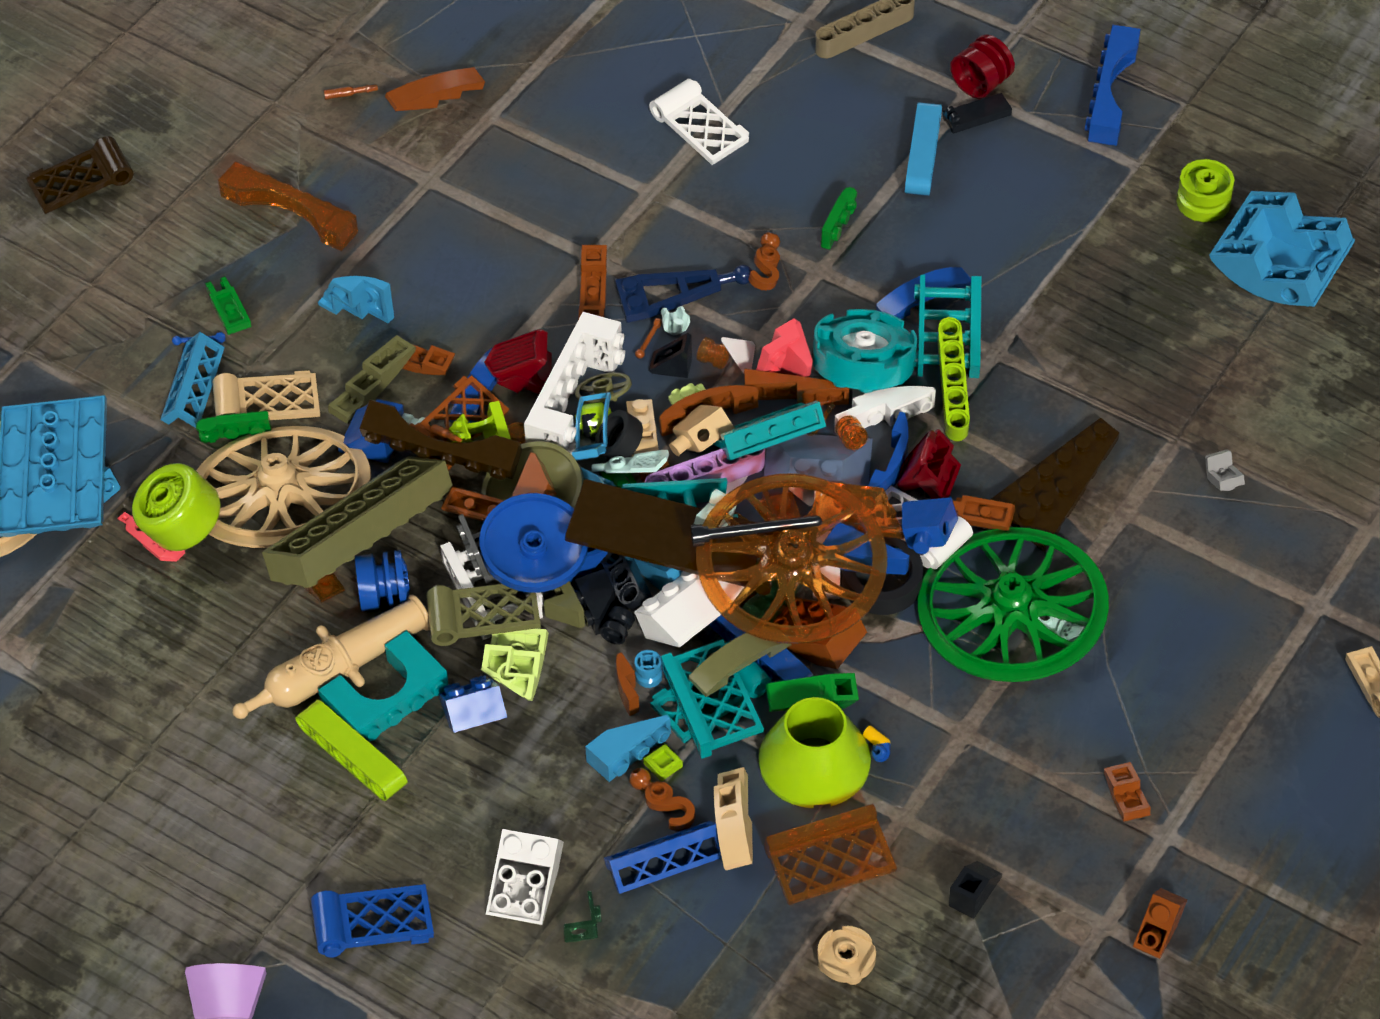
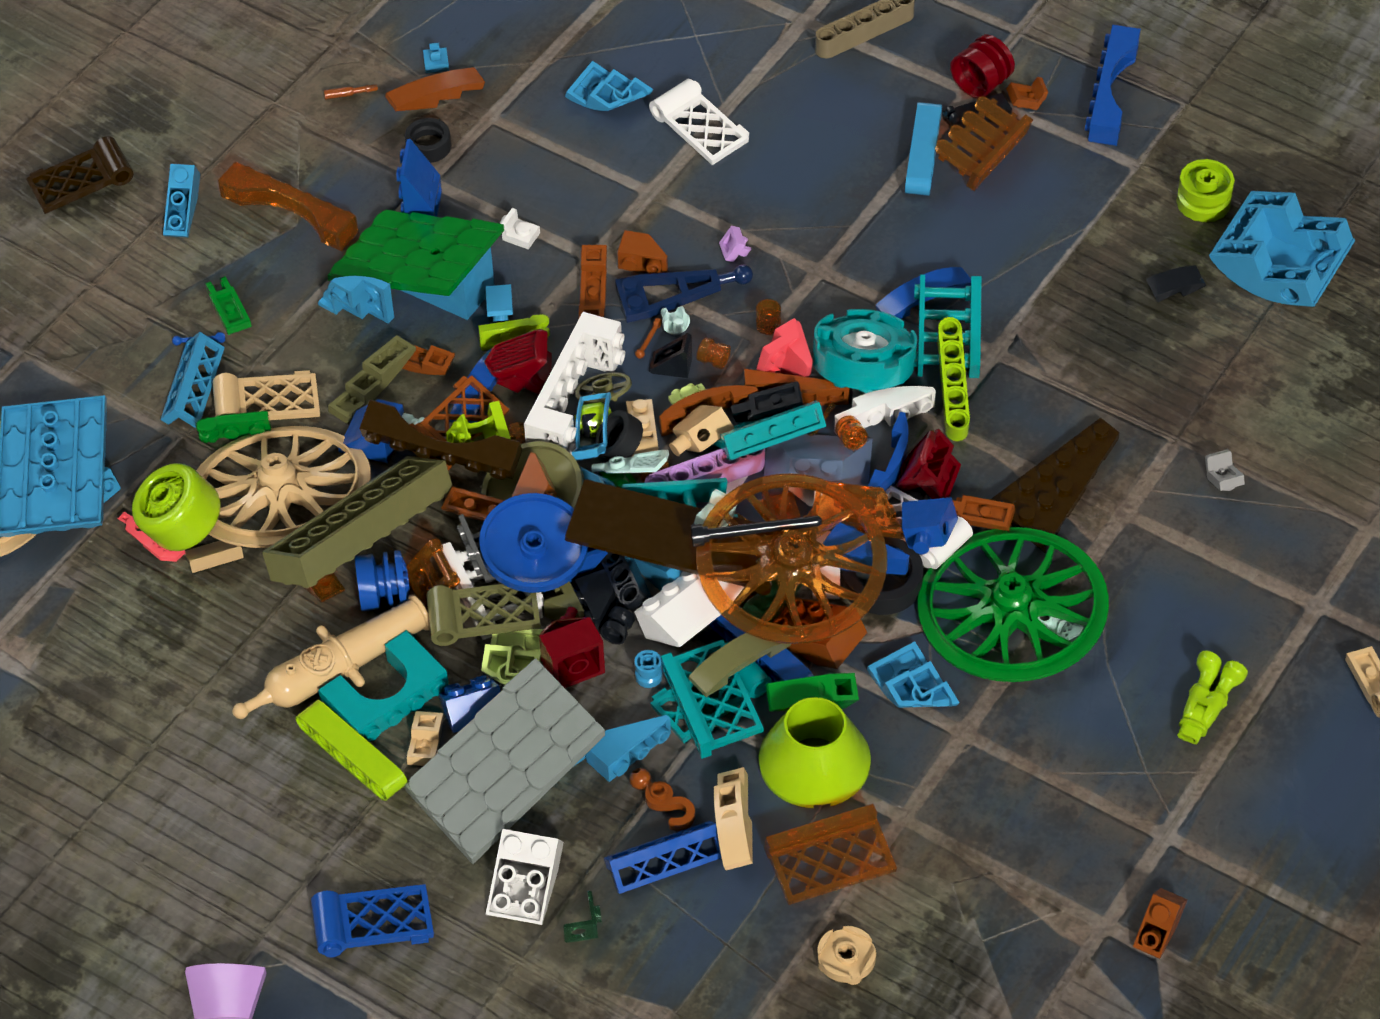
(181, 199): none -> dark azure slope
(212, 555): none -> tan slope
(419, 182): none -> blue slope
(422, 573): none -> clear orange plate
(425, 737): none -> tan slope
(427, 257): none -> green piece
(433, 127): none -> black tyre
(435, 59): none -> dark azure tile
(444, 433): dark orange piece -> none
(498, 332): none -> lime hinge
(499, 302): none -> dark azure slope
(504, 760): none -> light grey piece
(518, 231): none -> white bracket
(572, 649): none -> dark red piece
(605, 90): none -> dark azure slope
(626, 685): dark orange slope -> none
(641, 254): none -> dark orange slope
(663, 762): lime tile -> none
(734, 244): none -> lavender tile
(741, 351): white sticker -> none
(767, 261): dark orange piece -> none
(768, 316): none -> clear orange wheel
(768, 402): none -> black hinge
(838, 216): green hinge -> none
(880, 743): arm -> none
(911, 680): none -> dark azure slope
(973, 888): black slope -> none
(981, 151): none -> clear orange fence
(1028, 96): none -> dark orange bracket
(1126, 791): dark orange slope -> none
(1176, 280): none -> black slope
(1205, 705): none -> lime piece

